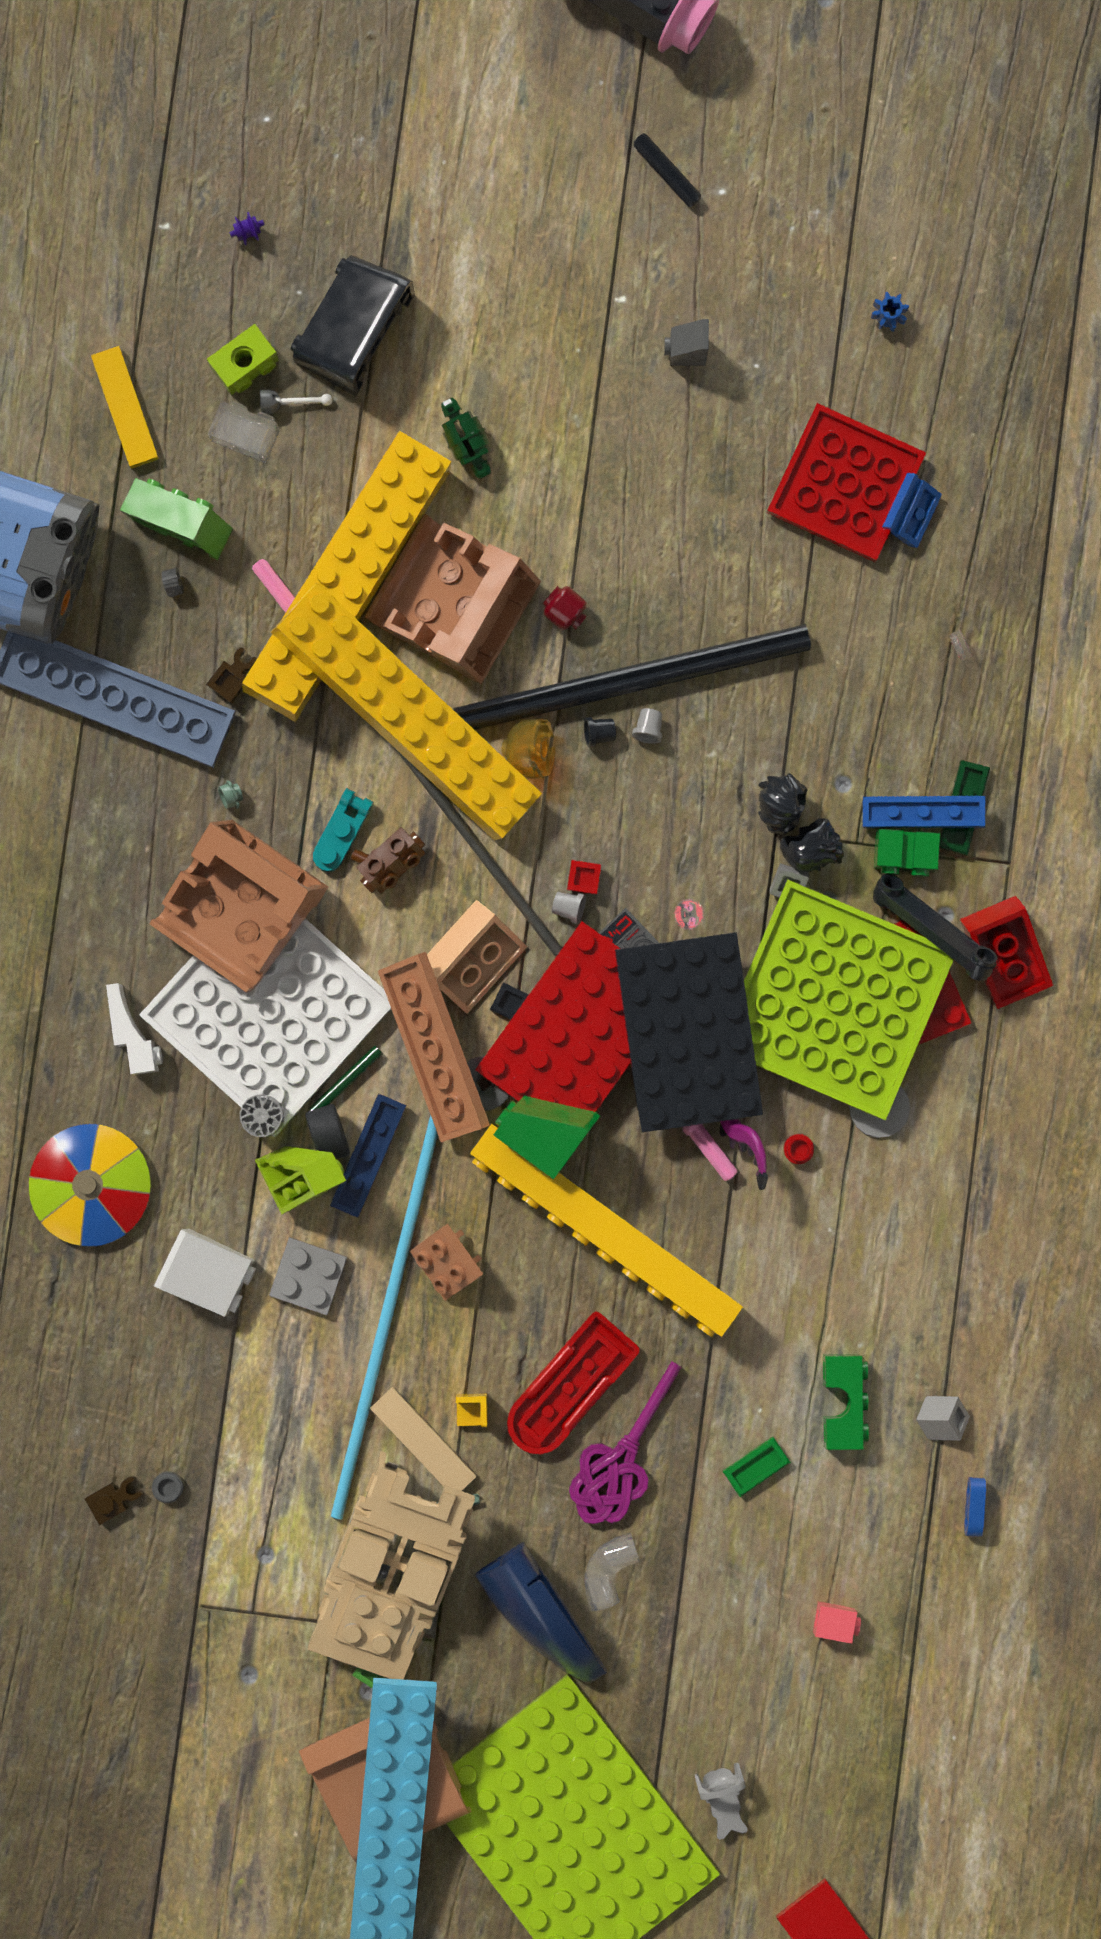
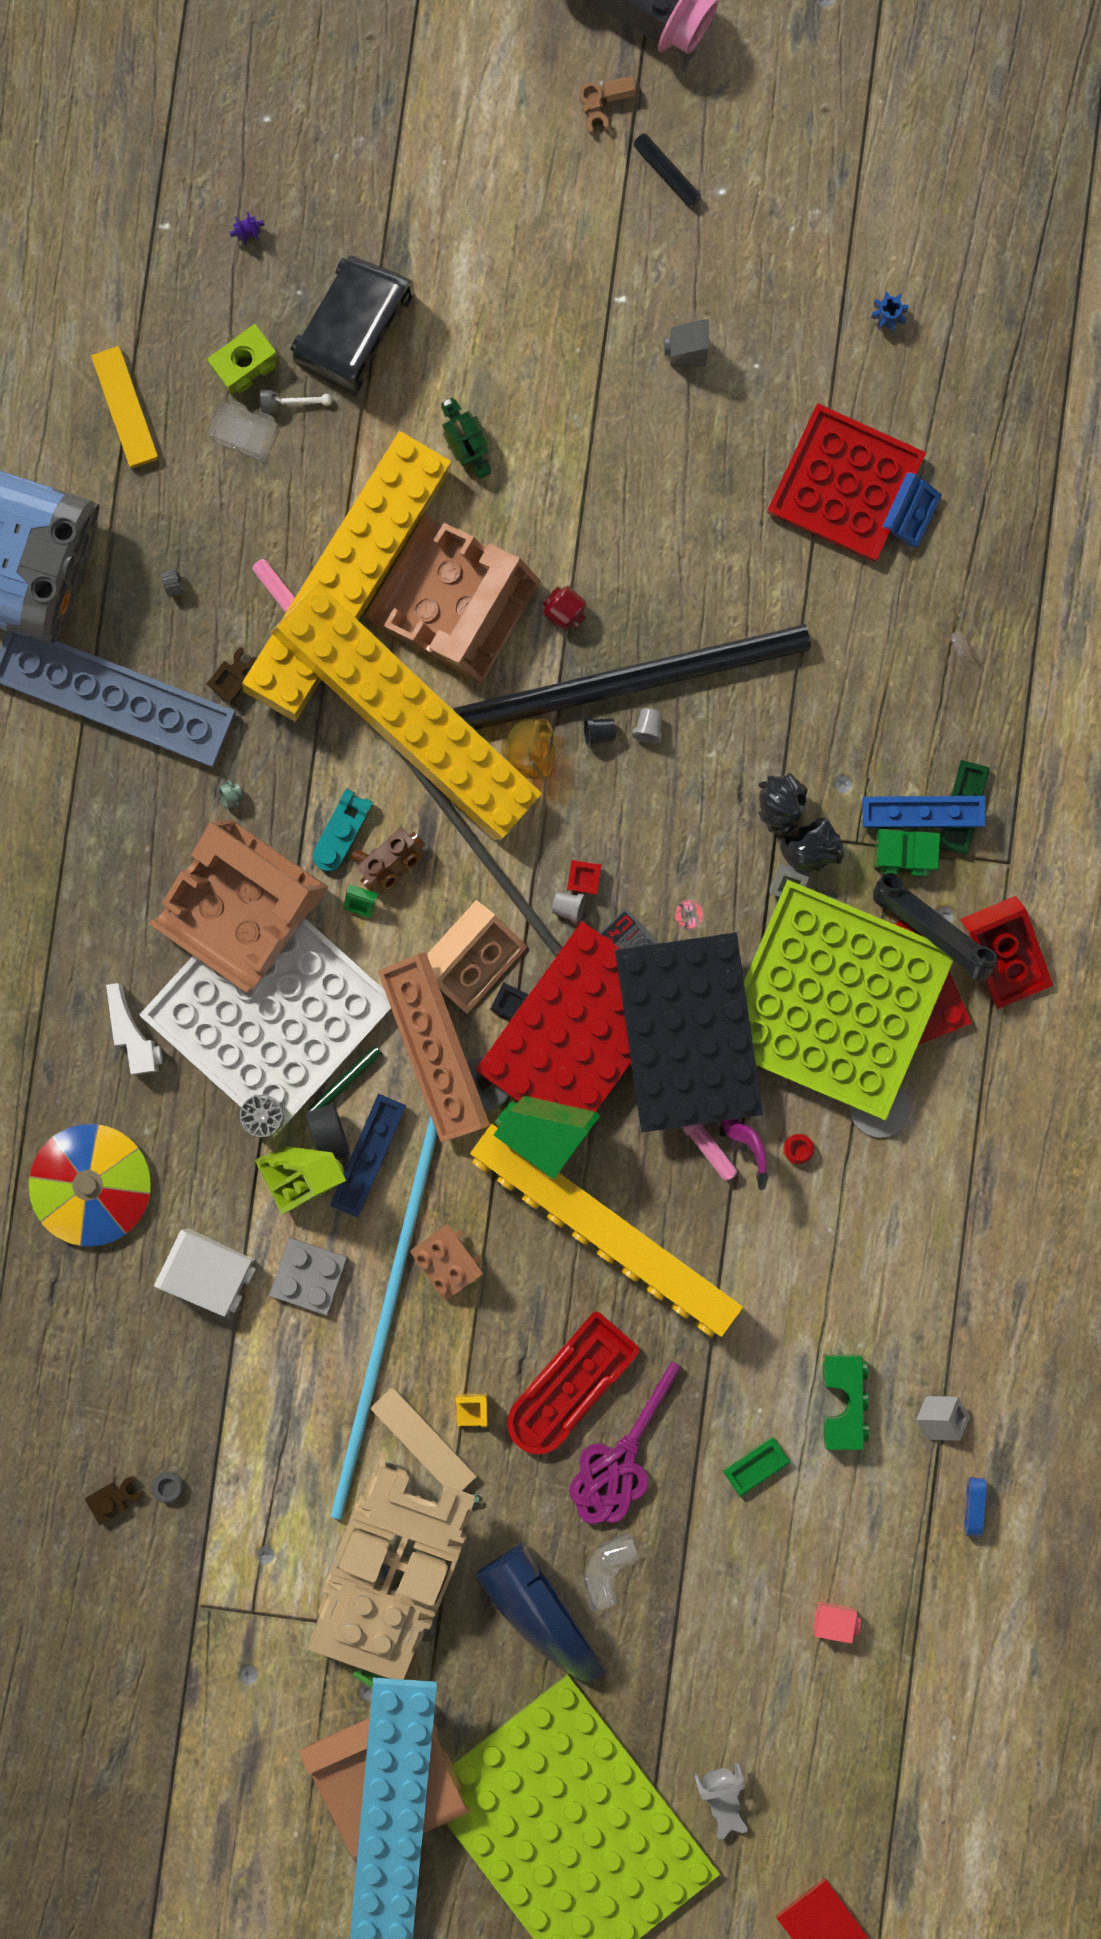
(176, 516): wedge -> none
(360, 901): none -> green tile
(592, 96): none -> medium nougat bar

